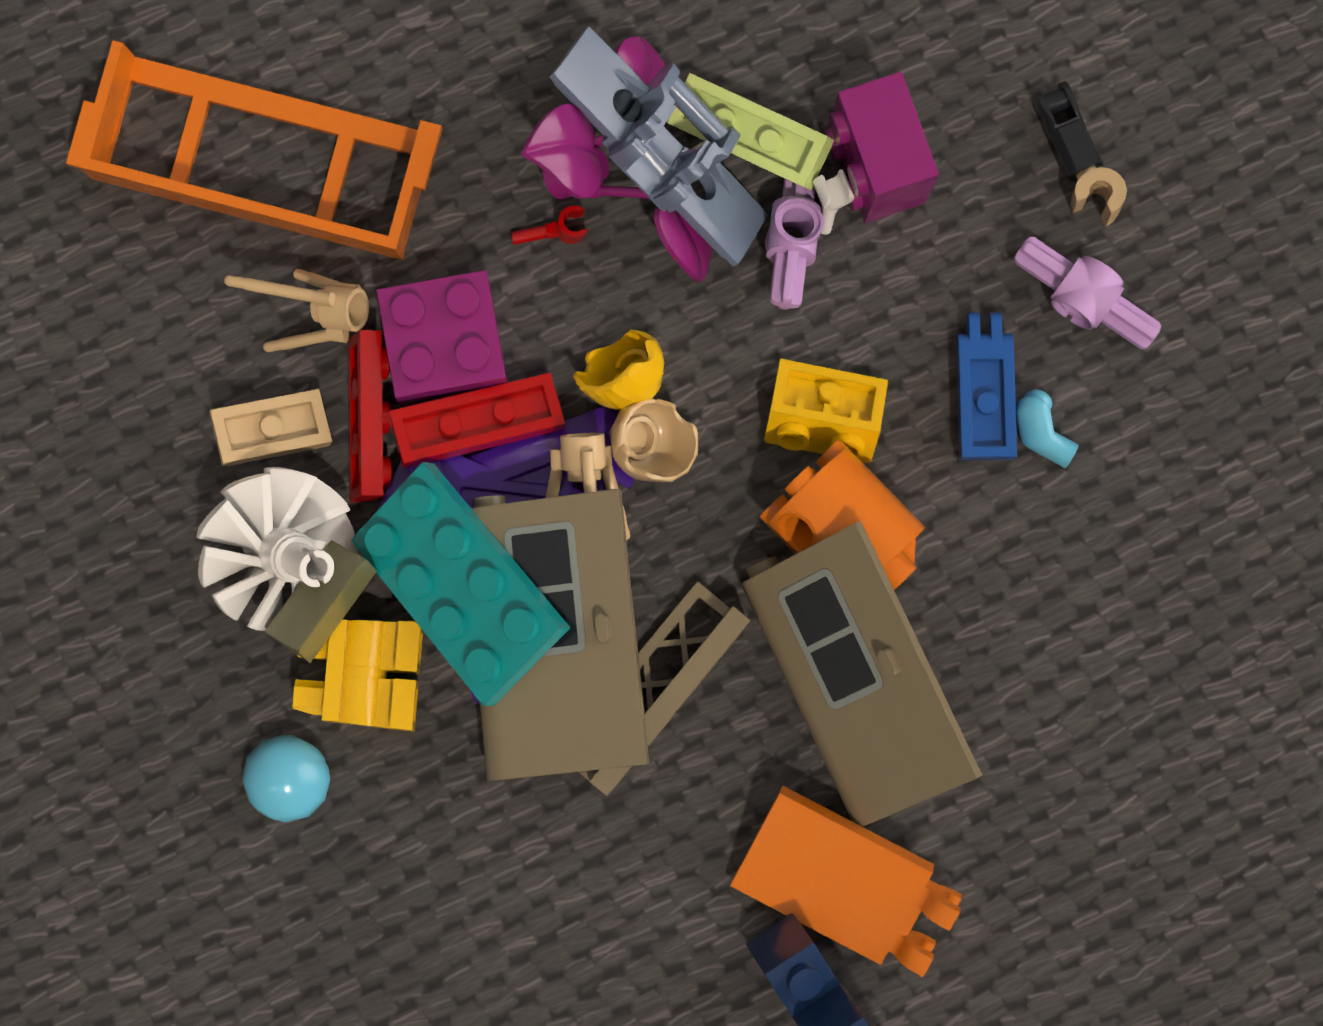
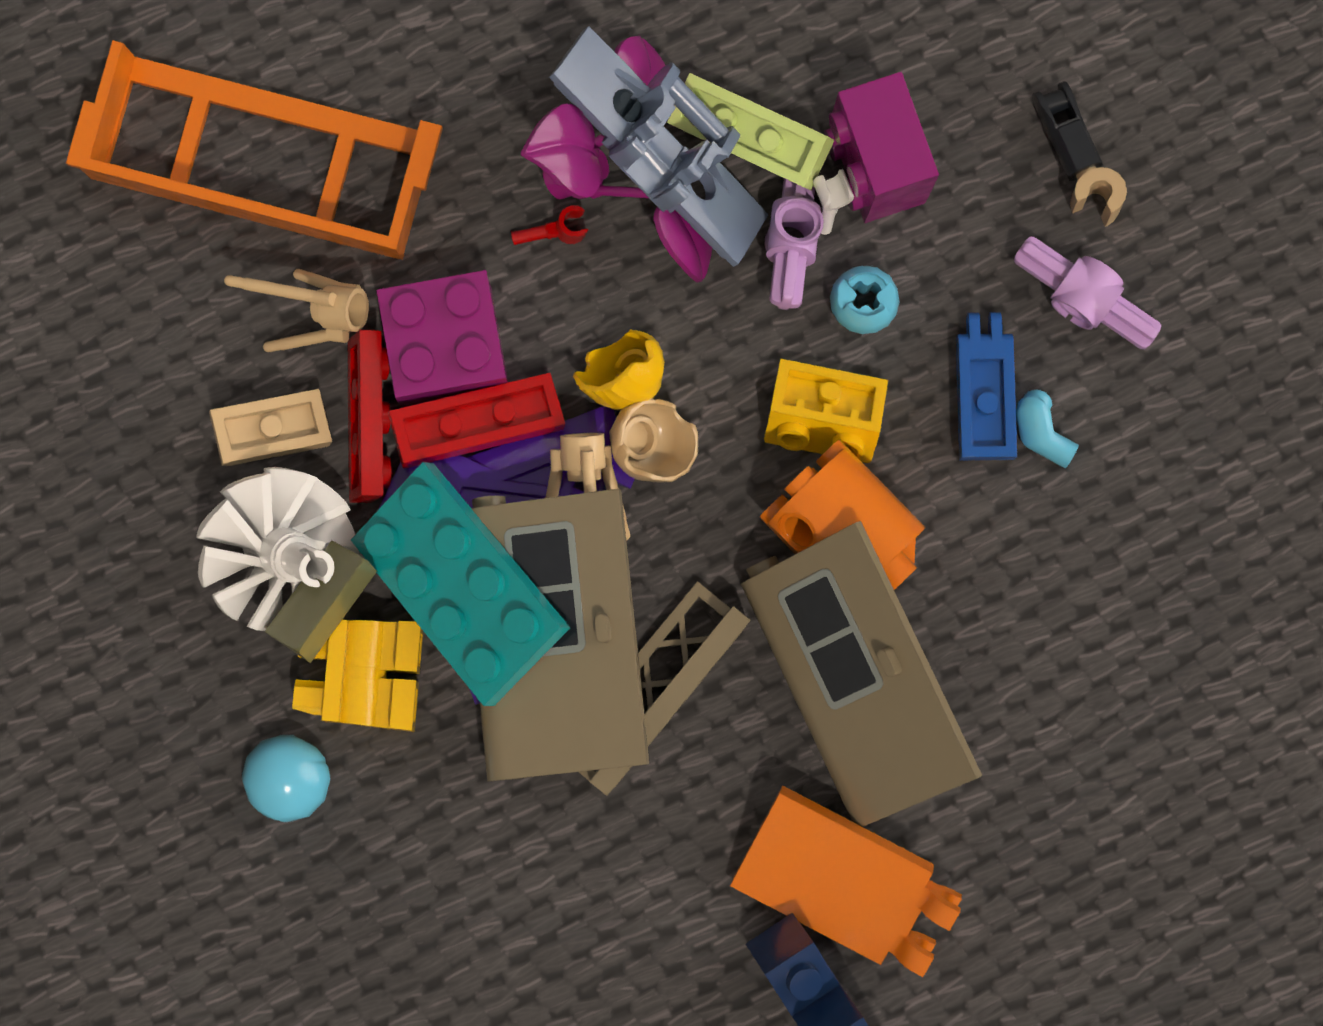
(864, 280): none -> medium azure piece

